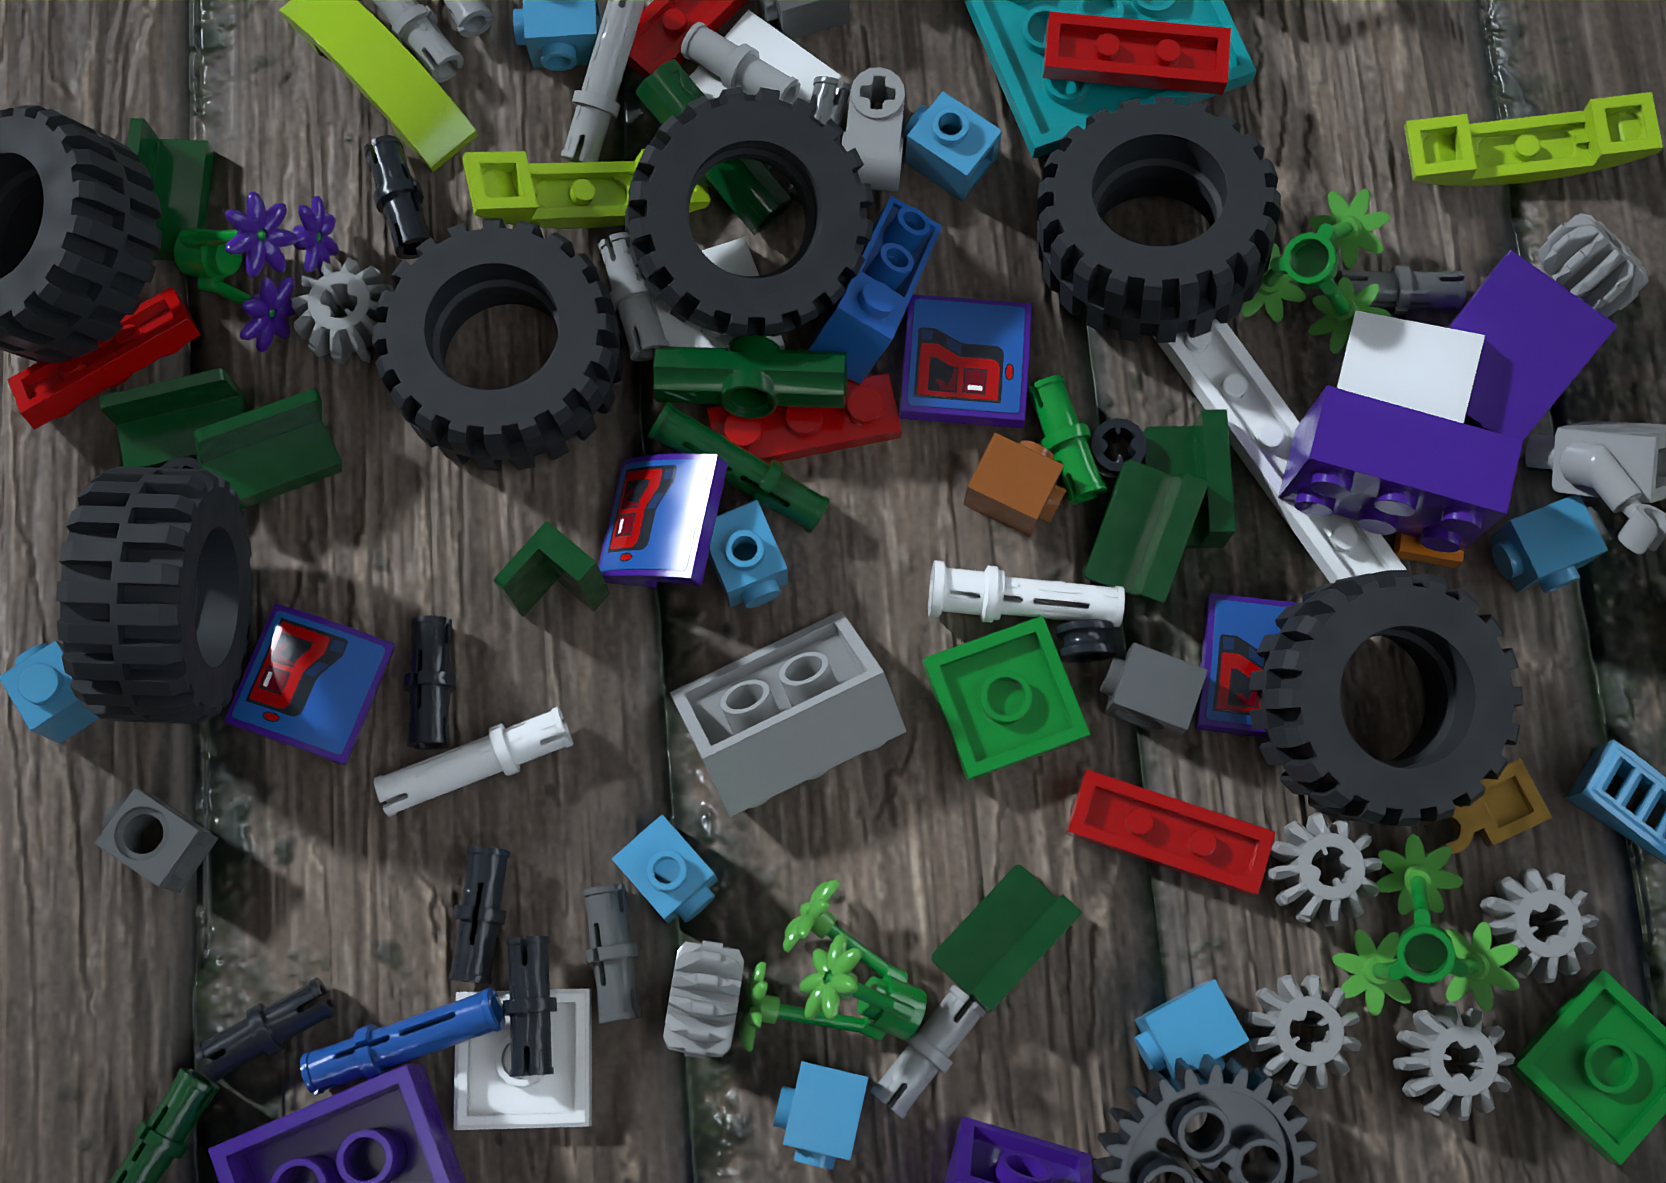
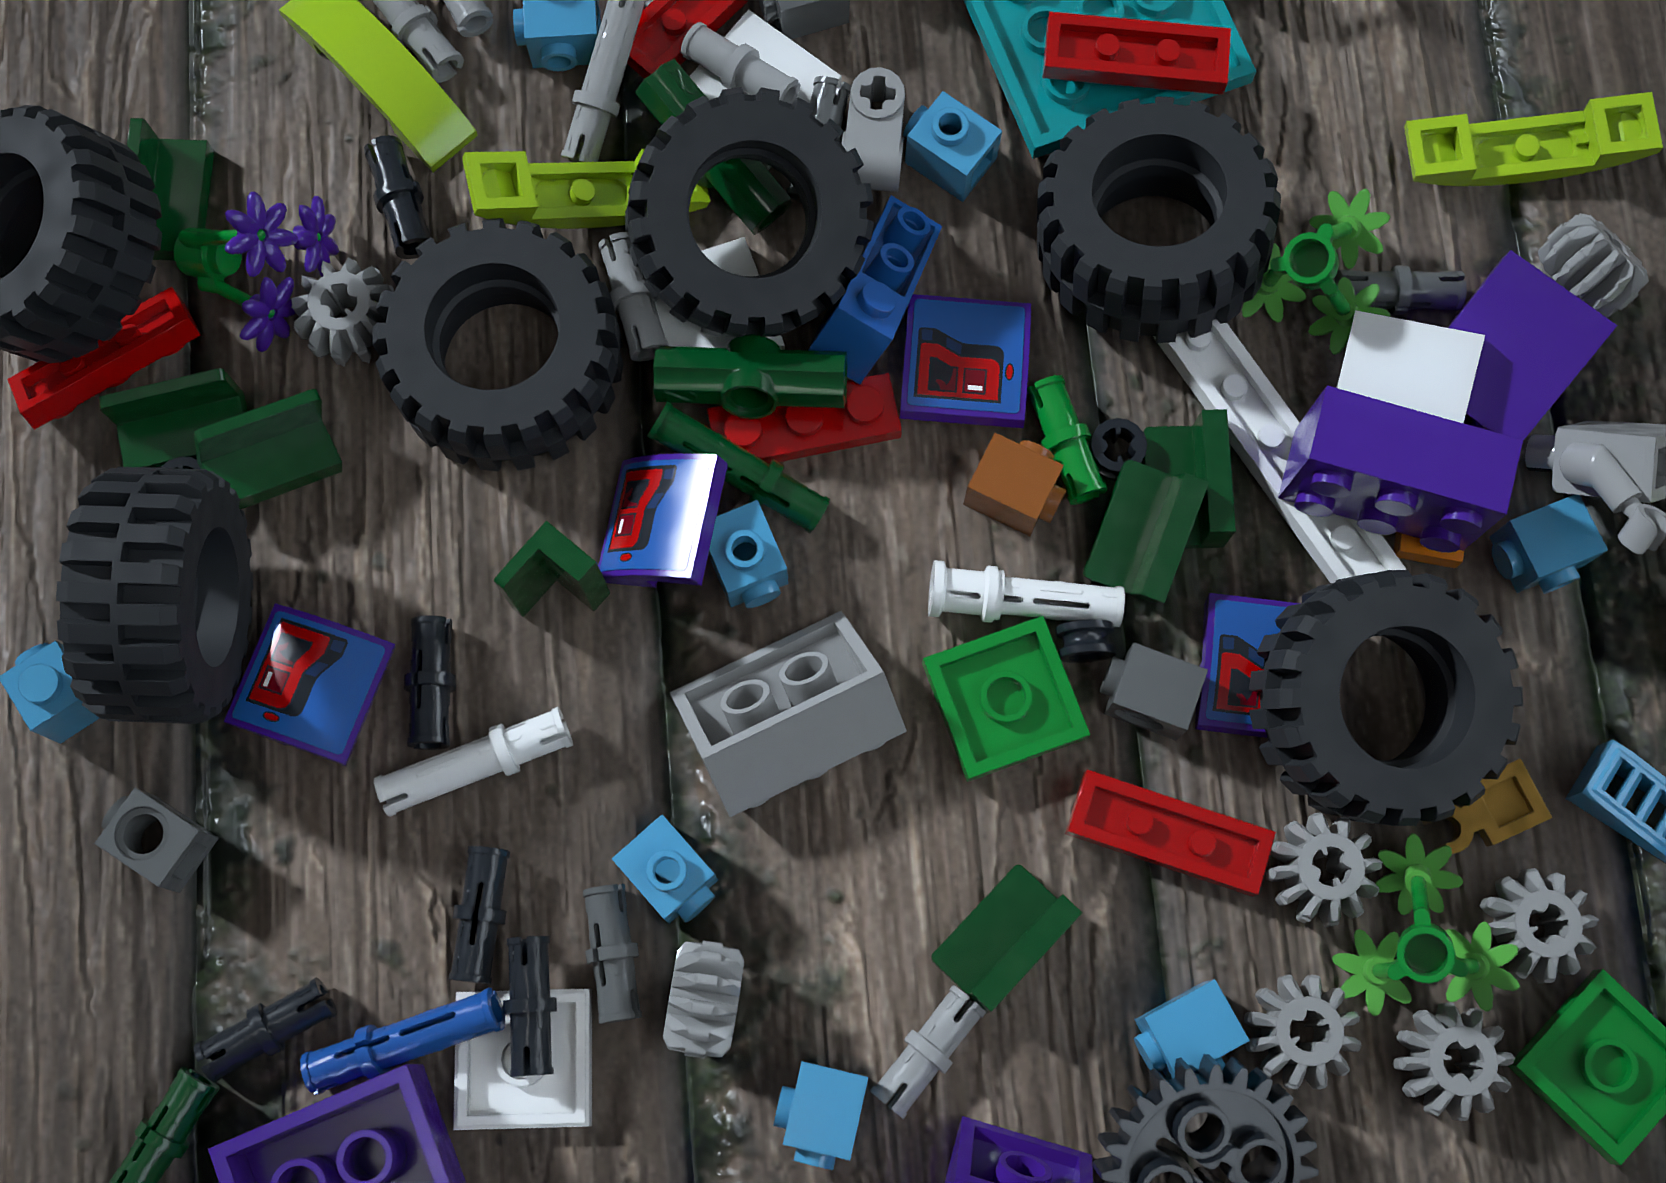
(885, 1002): plant -> none

